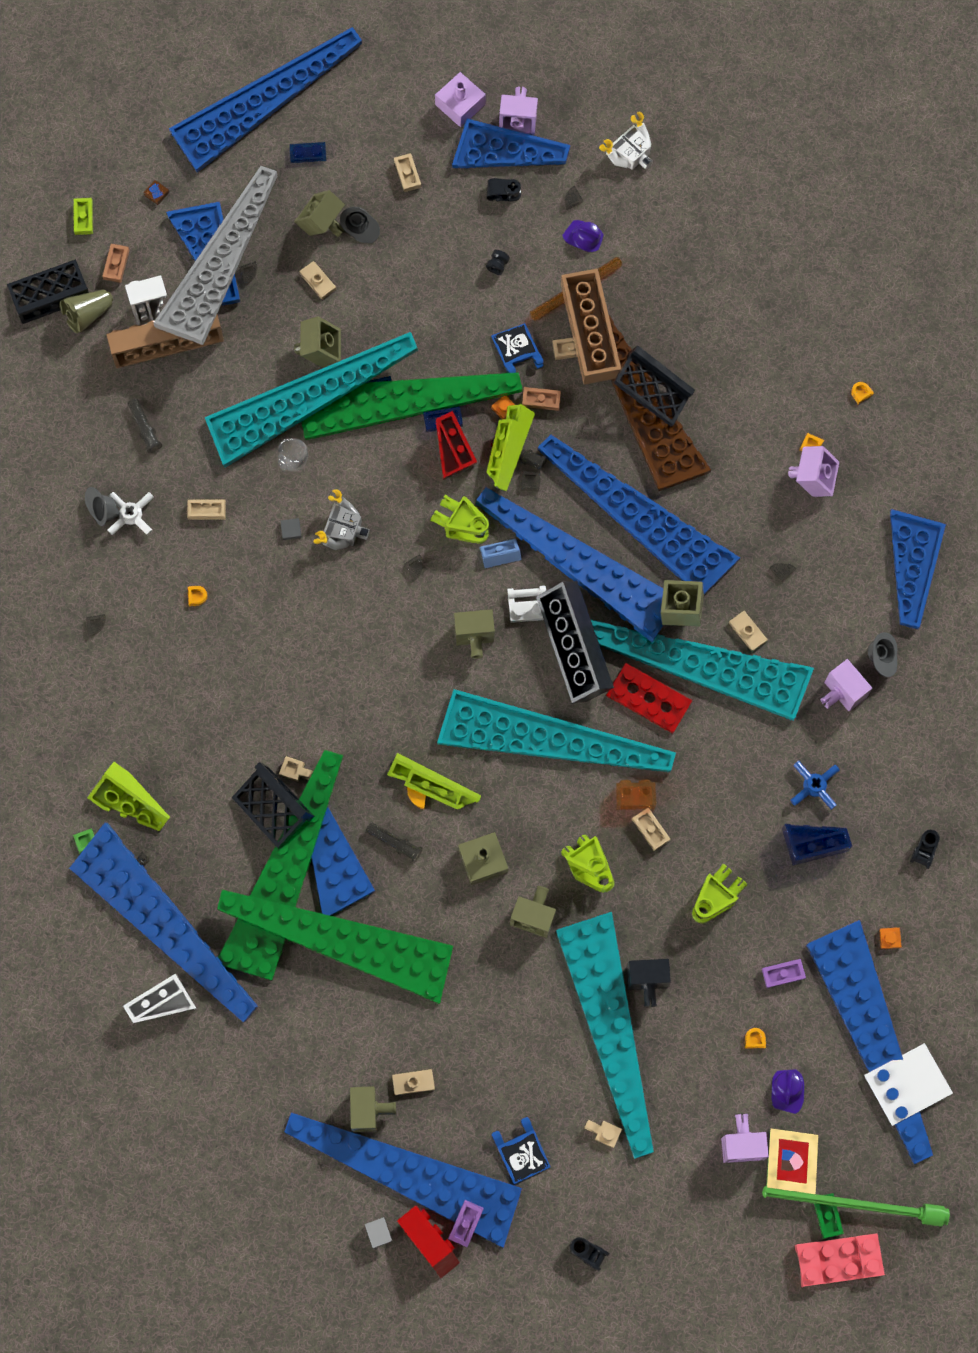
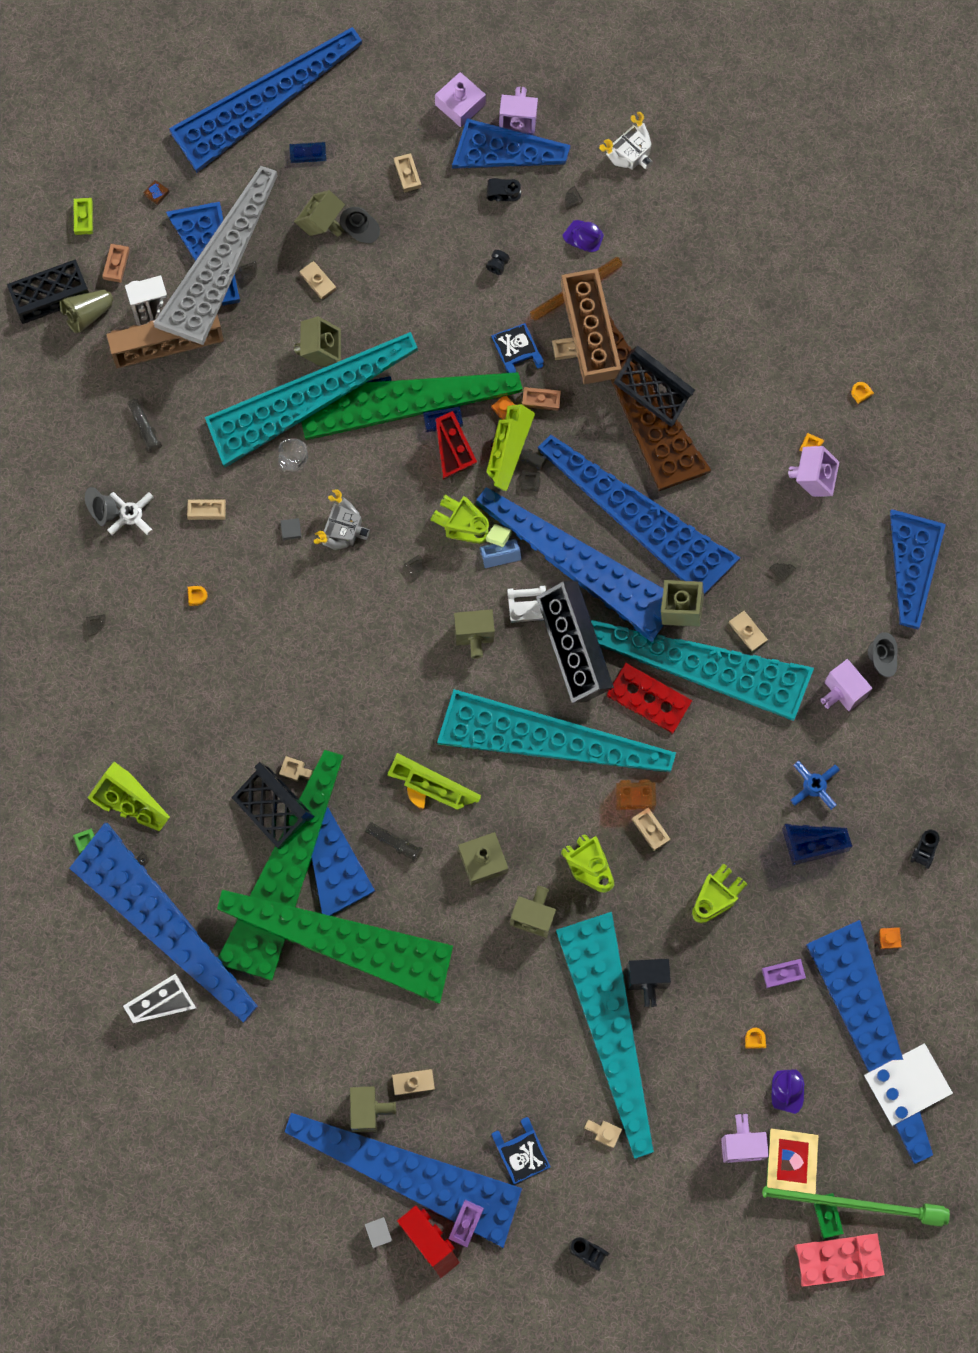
(498, 535): none -> yellowish green tile

